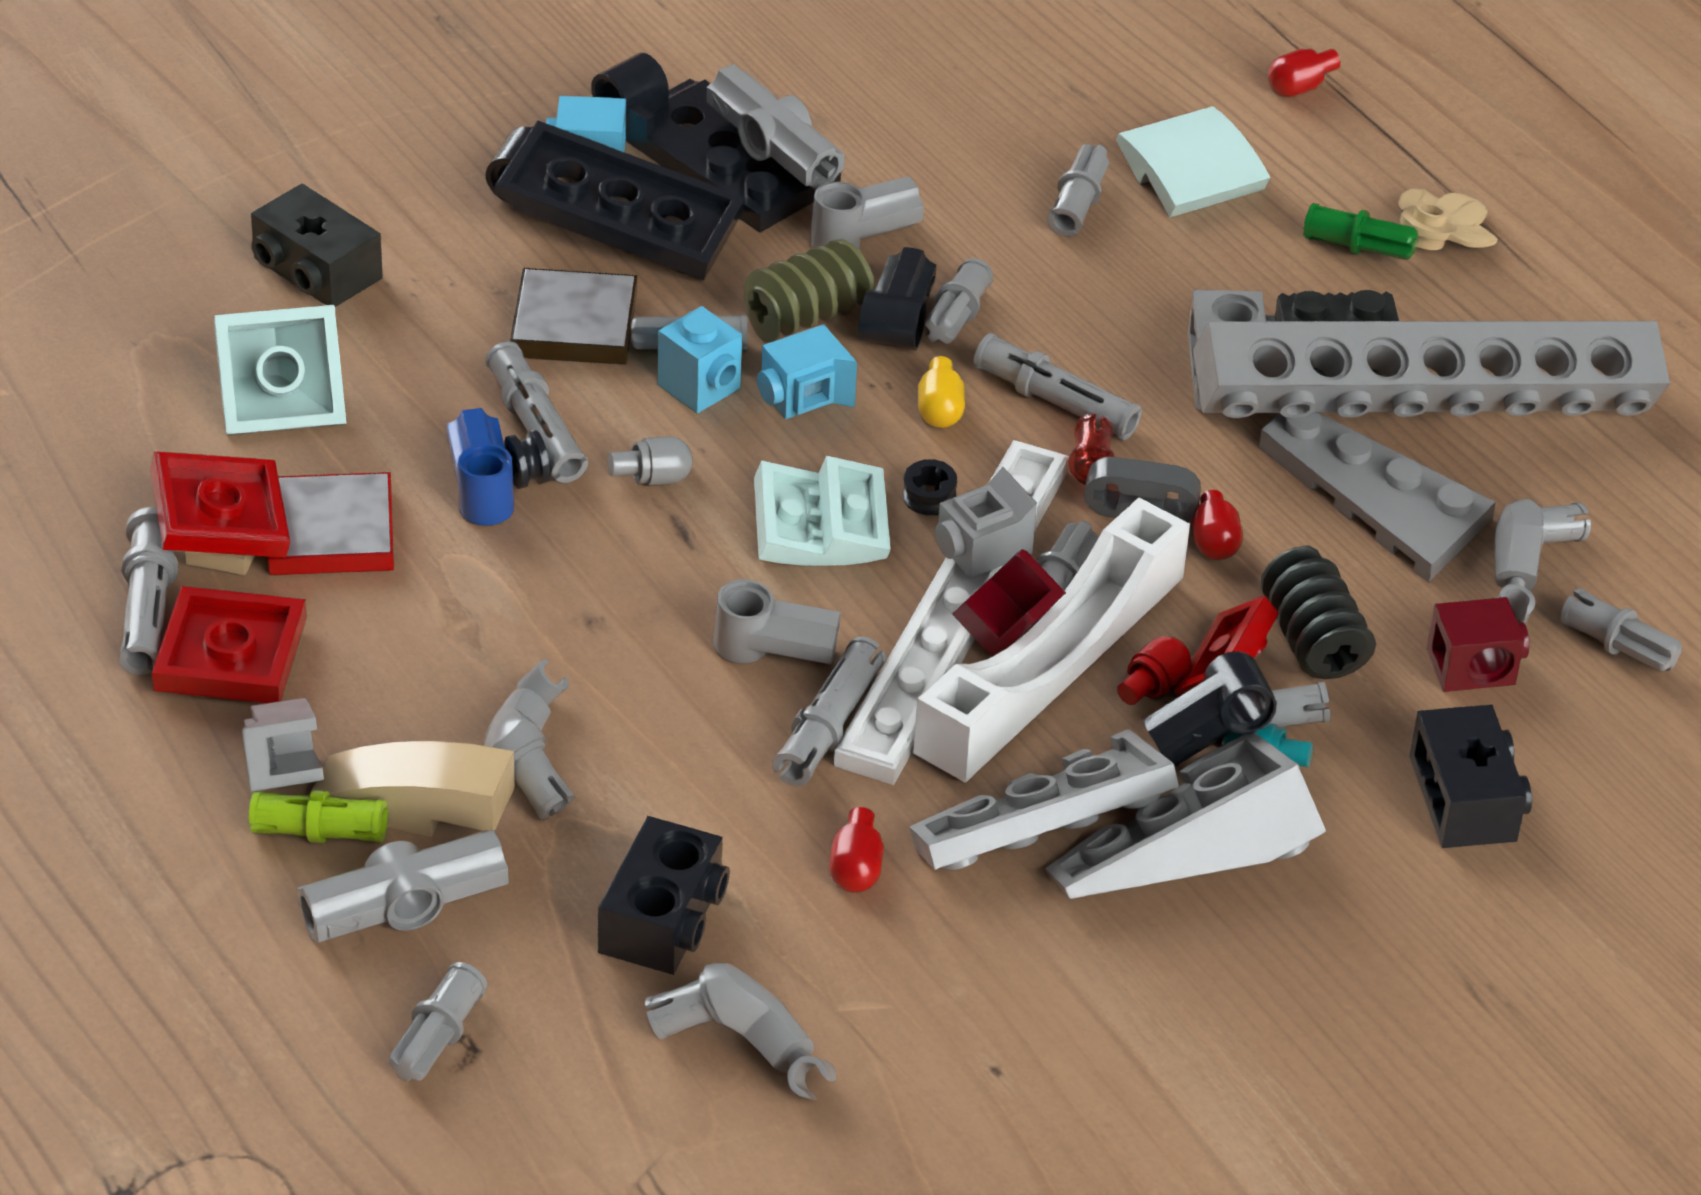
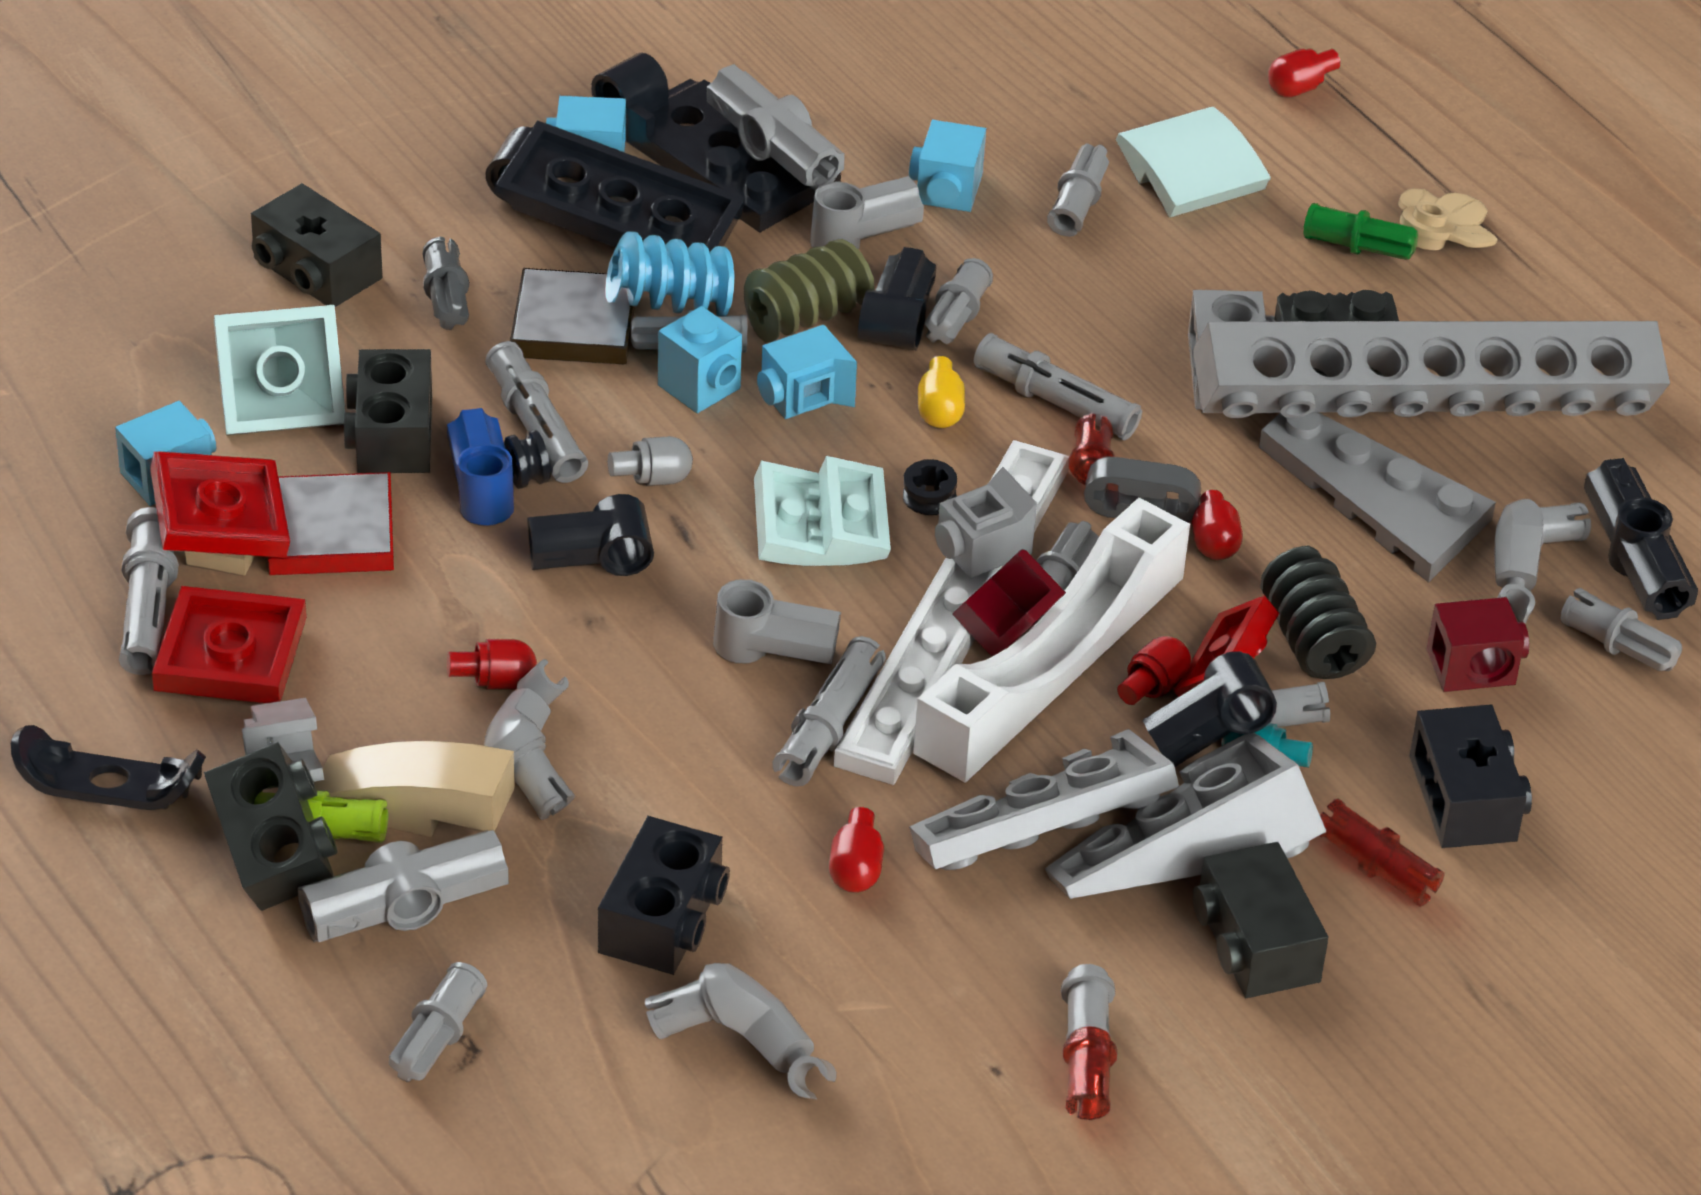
(65, 773): none -> black piece
(162, 430): none -> medium azure brick
(261, 830): none -> pearl dark grey brick
(391, 411): none -> pearl dark grey brick
(446, 282): none -> dark grey axle
(494, 663): none -> red cylinder
(610, 535): none -> black piece
(671, 271): none -> medium azure piece
(949, 165): none -> medium azure brick
(1088, 997): none -> light grey pin
(1089, 1060): none -> clear red pin
(1261, 920): none -> pearl dark grey brick
(1380, 853): none -> clear red pin
(1640, 539): none -> black piece

